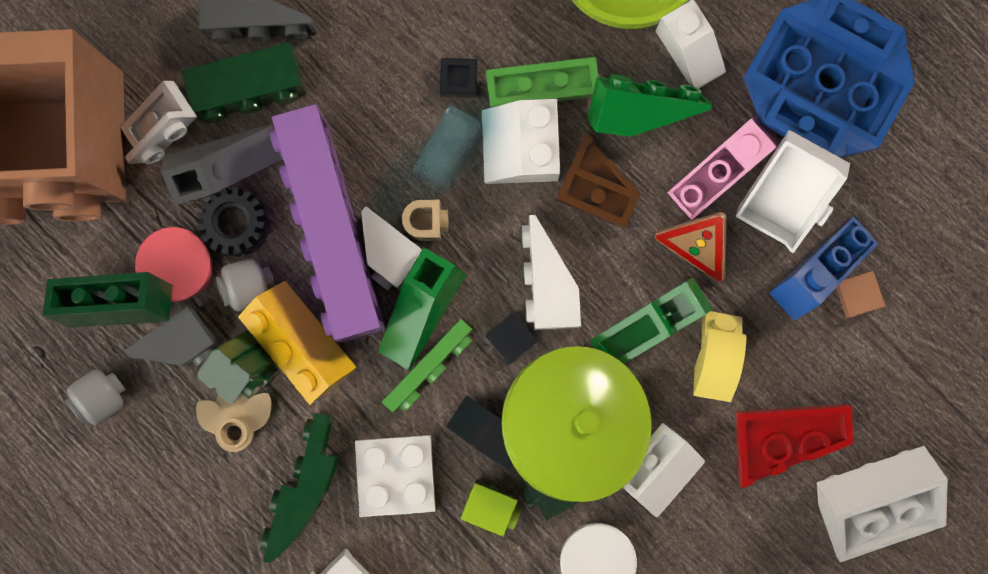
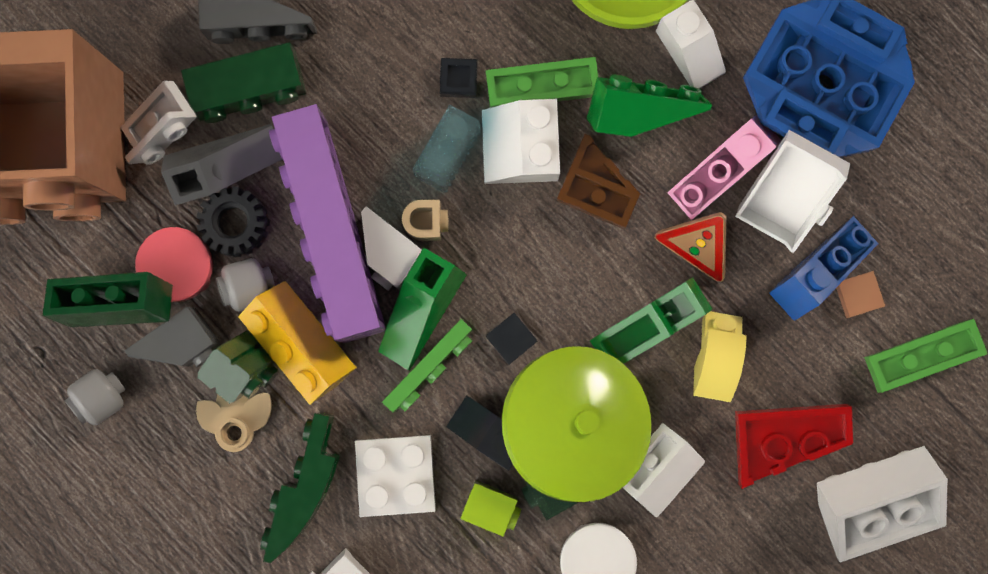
(554, 291): white slope -> none
(925, 355): none -> bright green plate

